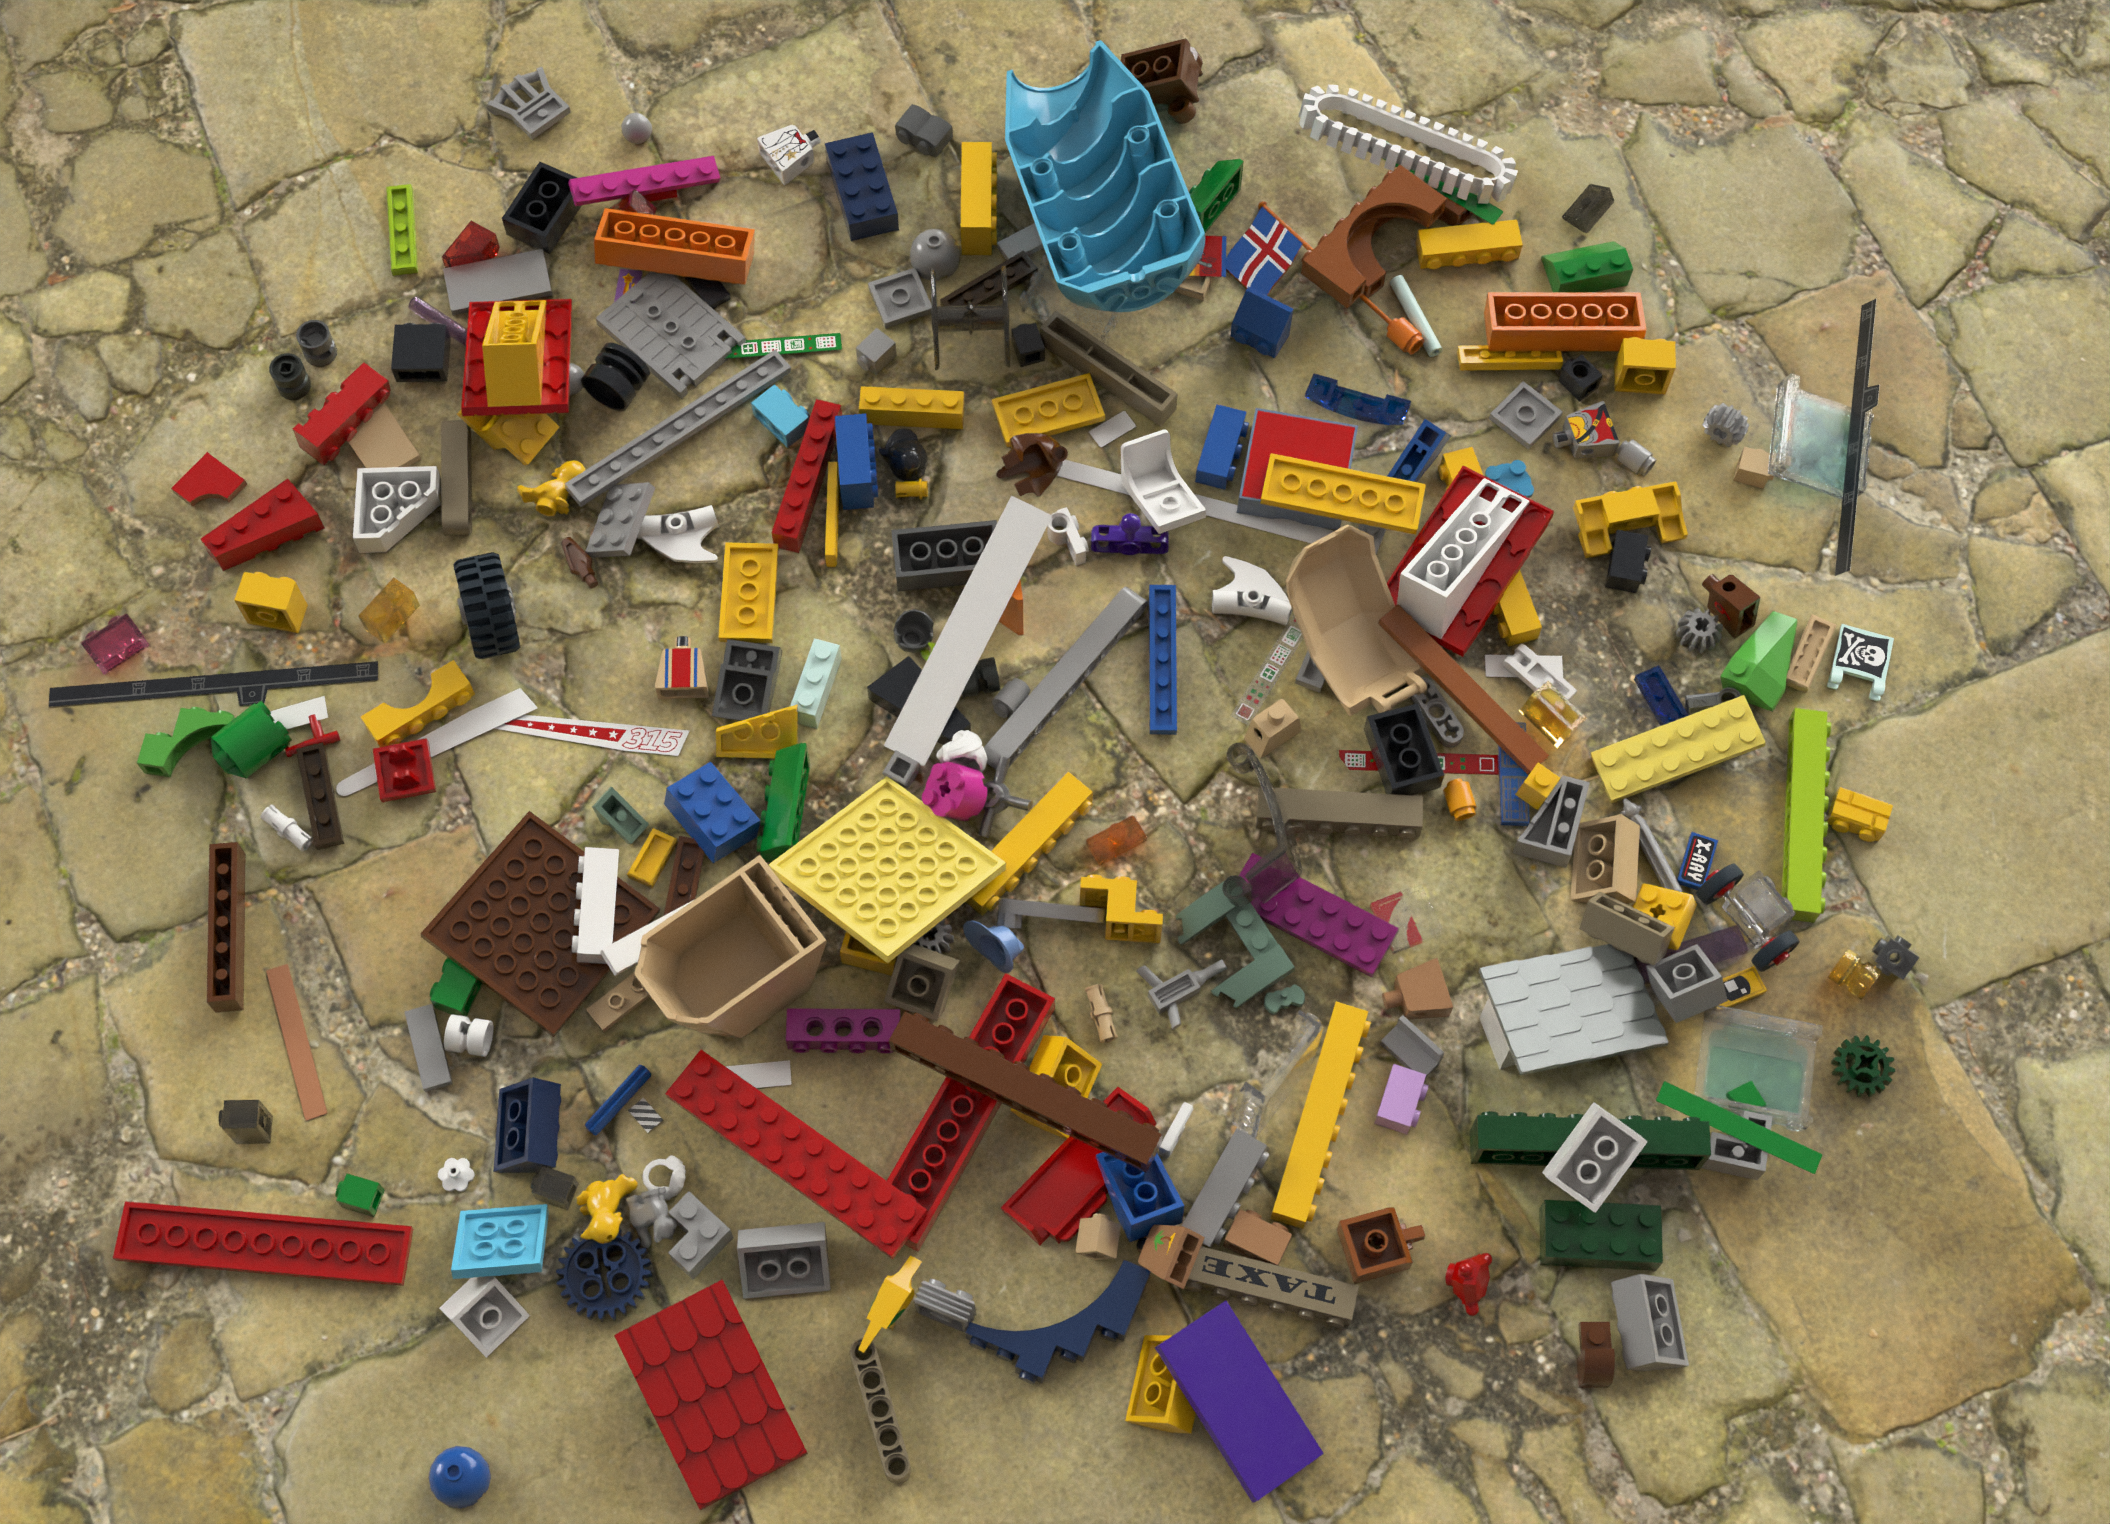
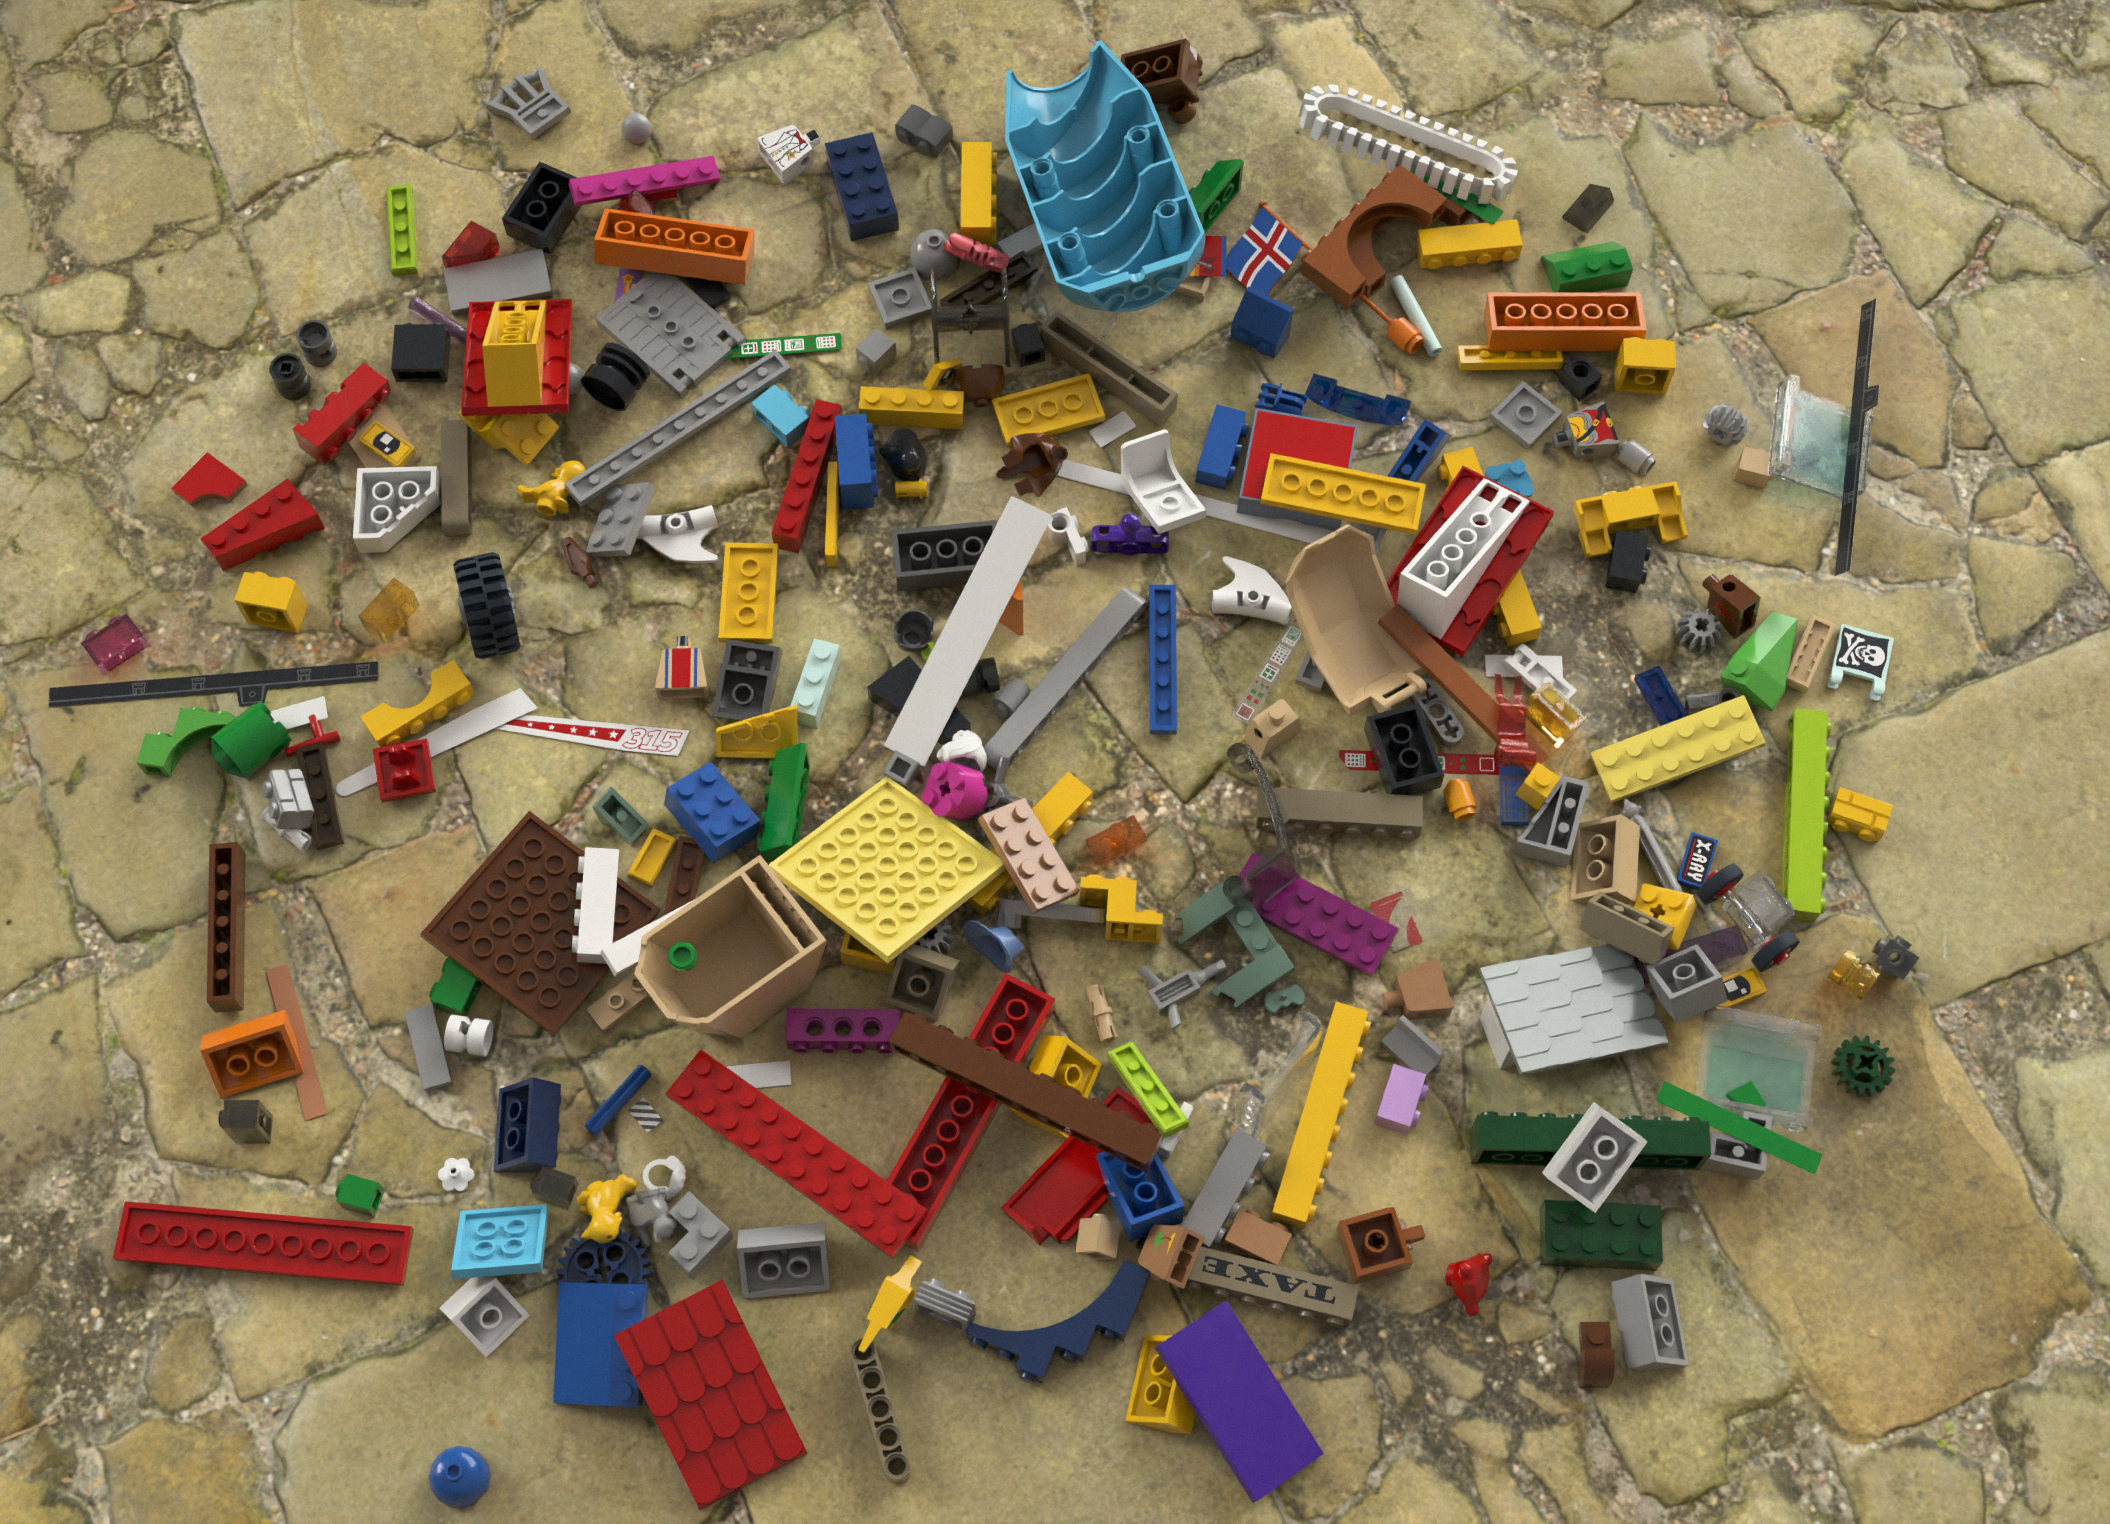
(251, 1054): none -> orange slope
(288, 799): none -> light grey brick
(387, 445): none -> tile
(587, 1356): none -> blue slope
(682, 956): none -> green tile
(941, 374): none -> yellow tile
(975, 252): none -> coral hinge
(980, 384): none -> reddish brown cylinder
(1028, 855): none -> plate
(1148, 1089): none -> lime tile
(1285, 401): none -> blue arm
(1511, 728): none -> clear red flag

